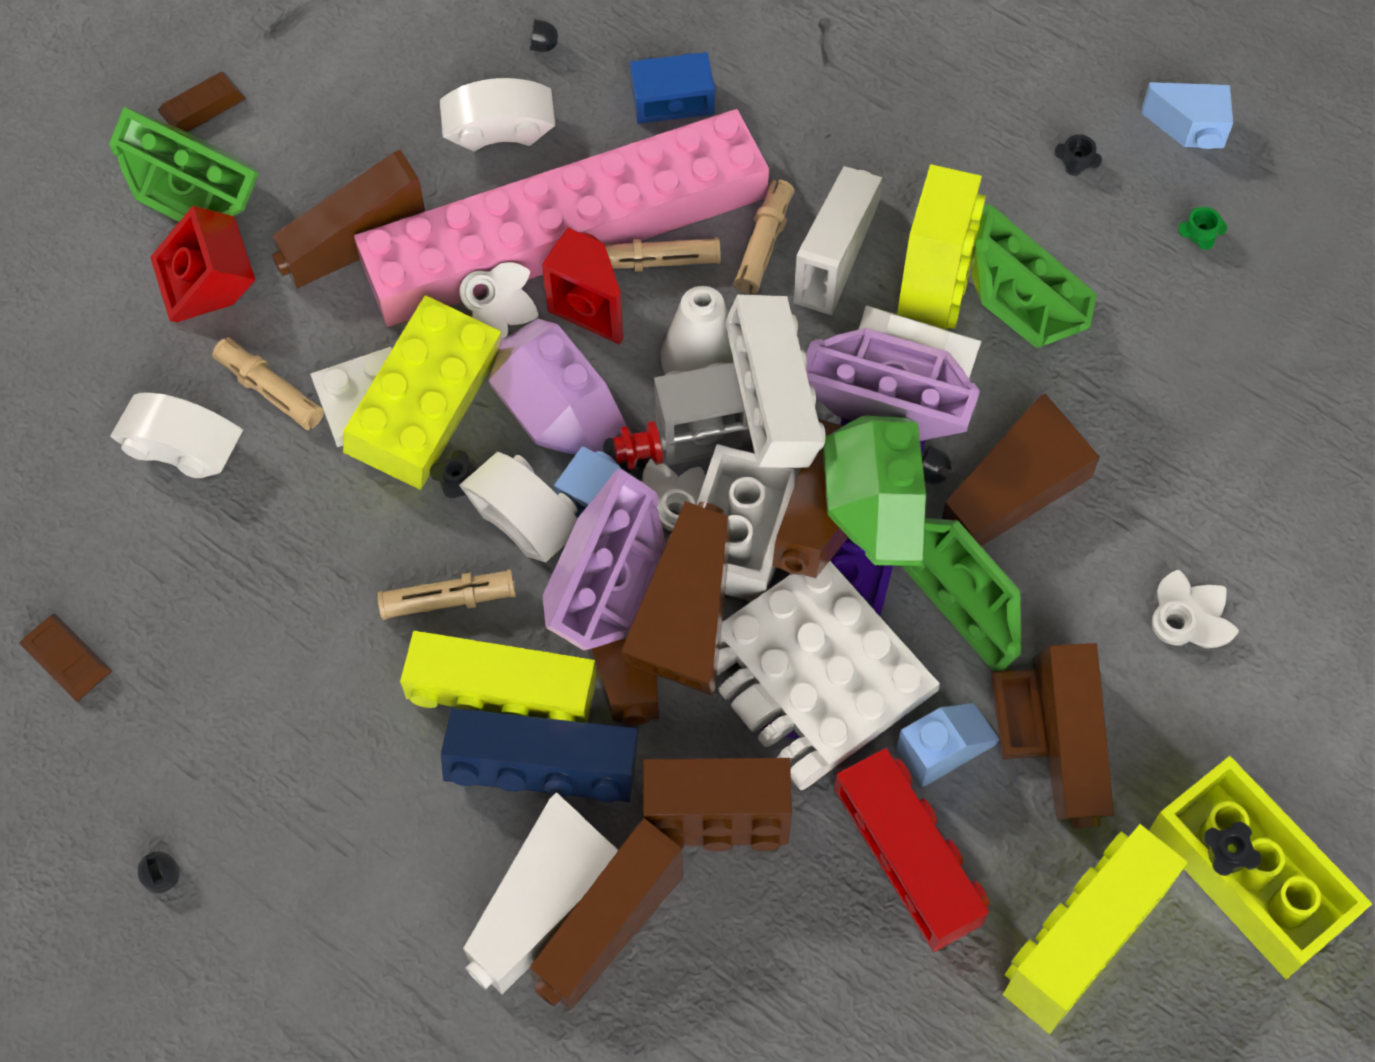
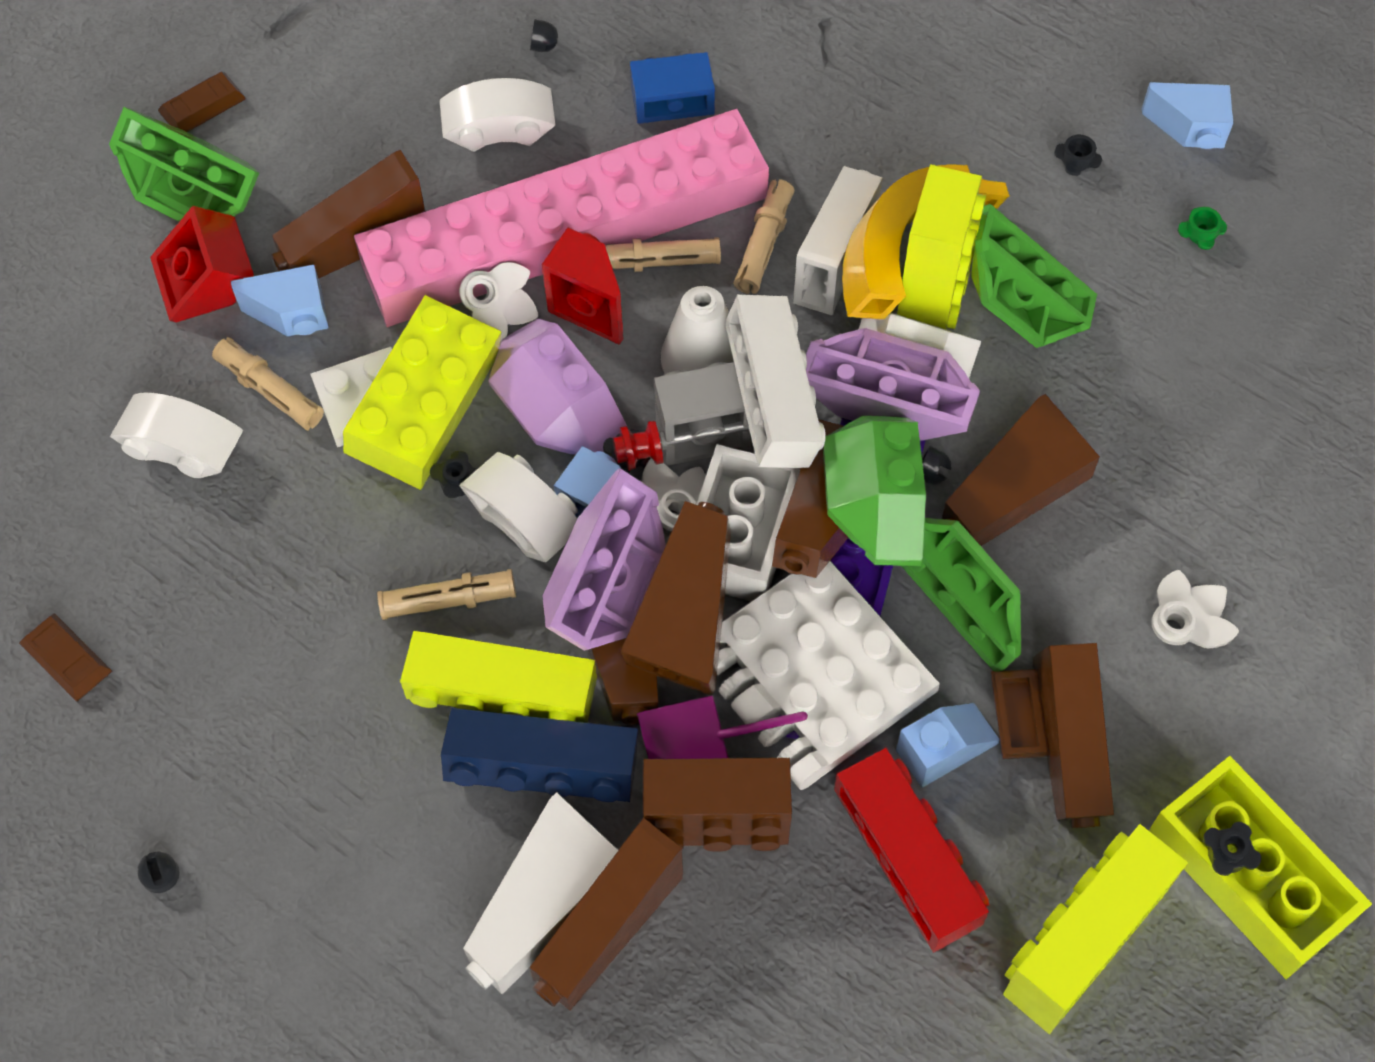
(284, 300): none -> light blue slope
(694, 730): none -> magenta piece
(872, 255): none -> yellow arch

